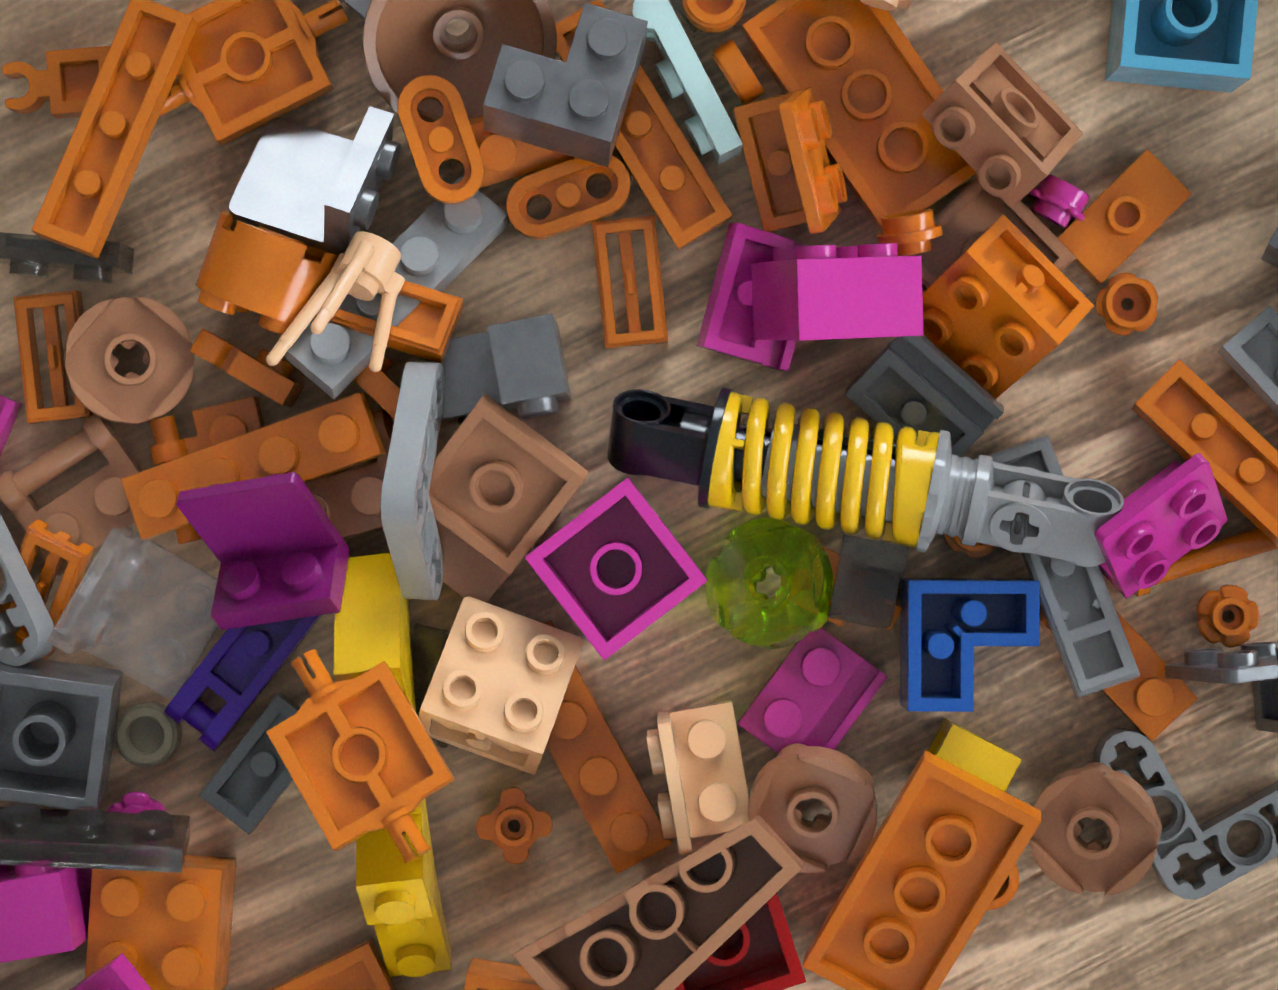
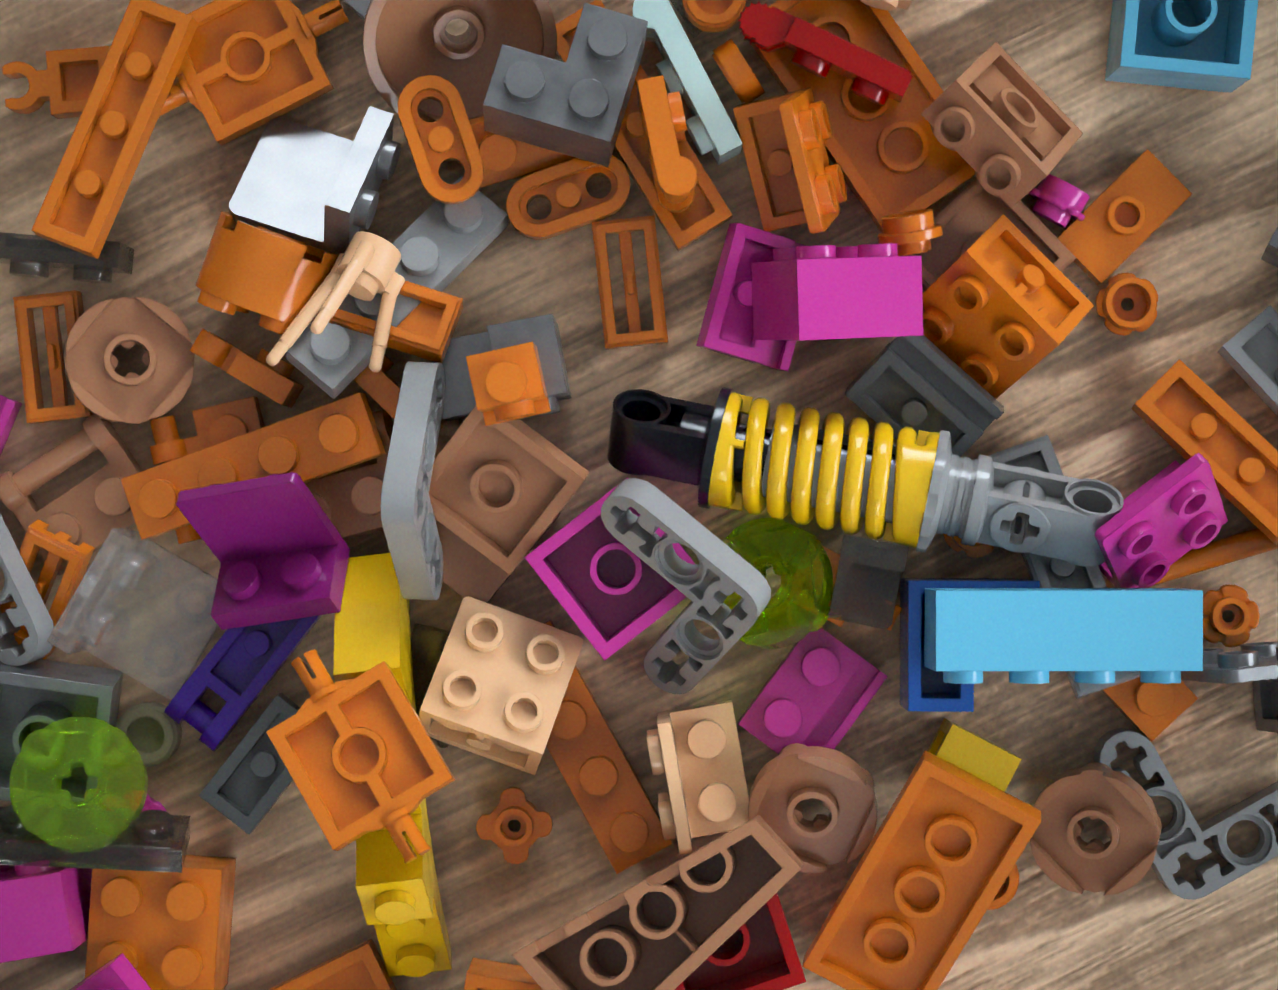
(51, 756): none -> clear neon green plate
(508, 383): none -> orange brick
(663, 129): none -> orange plate
(705, 584): none -> light grey beam
(820, 51): none -> red hinge
(1063, 631): none -> medium azure brick

